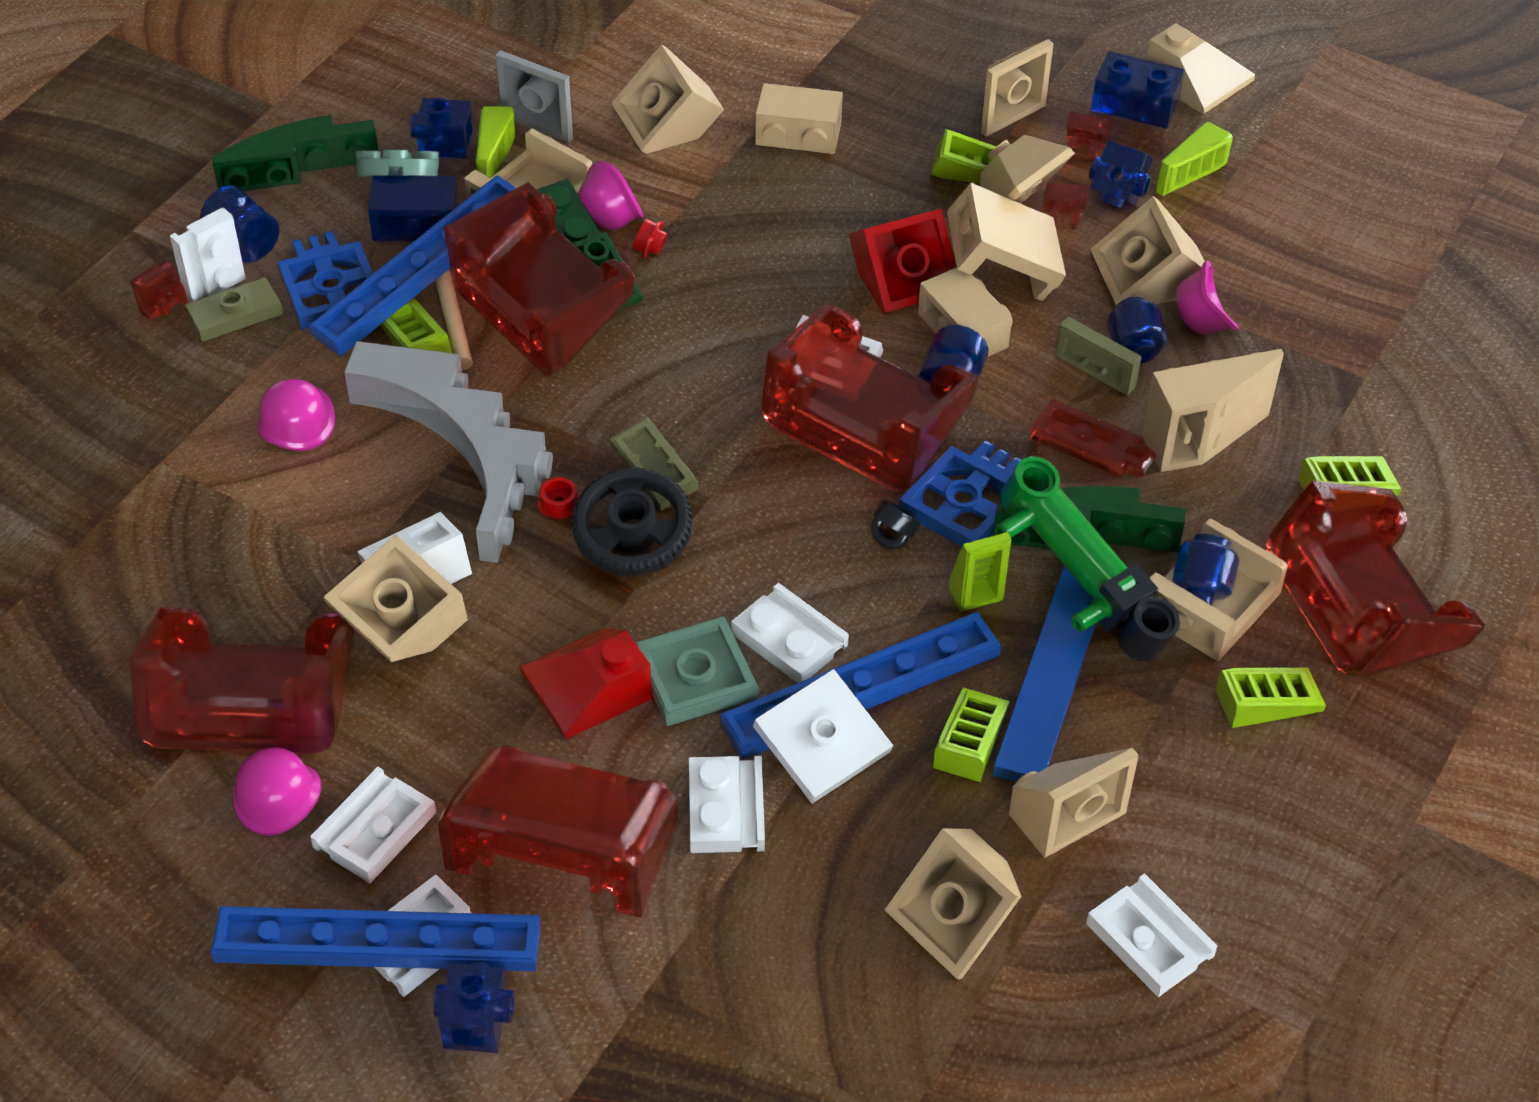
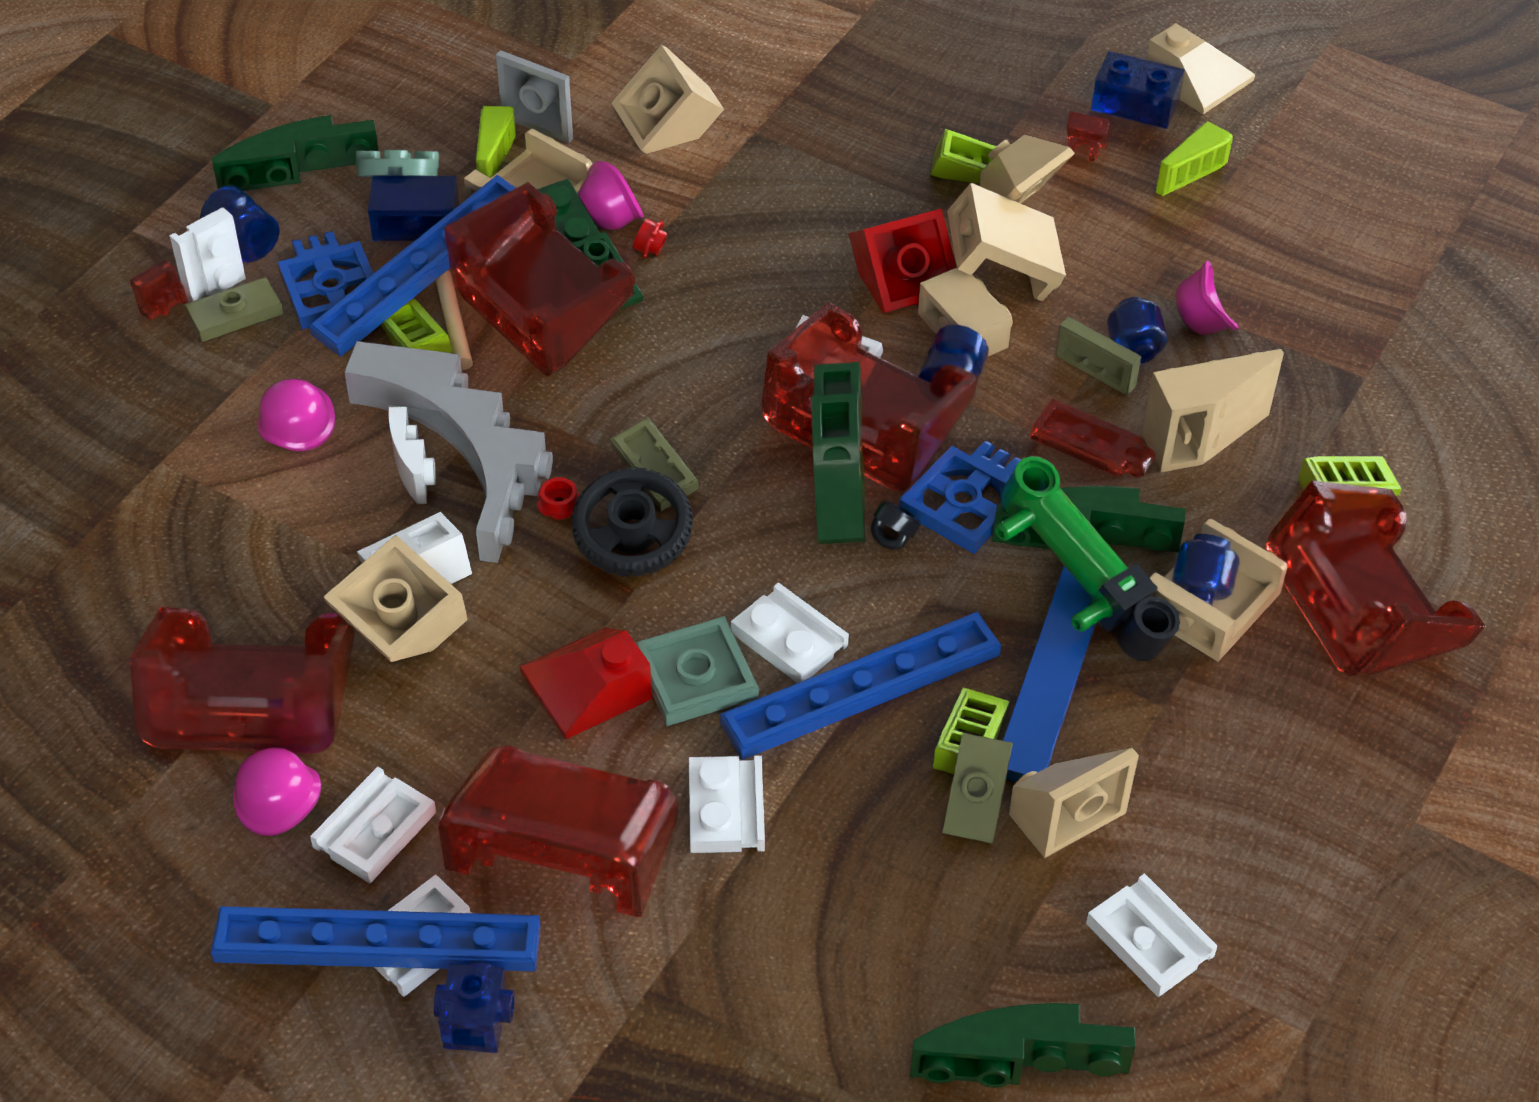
(410, 455): none -> white slope
(443, 127): clear blue brick -> none
(798, 118): tan brick -> none
(822, 736): white plate -> none
(838, 453): none -> dark green slope
(956, 898): tan slope -> none
(977, 788): none -> olive plate
(980, 572): lime slope -> none
(1000, 1041): none -> dark green slope
(1016, 86): tan slope -> none
(1065, 199): clear red tile -> none
(1115, 161): clear blue brick -> none
(1147, 255): tan slope -> none
(1257, 709): lime slope -> none

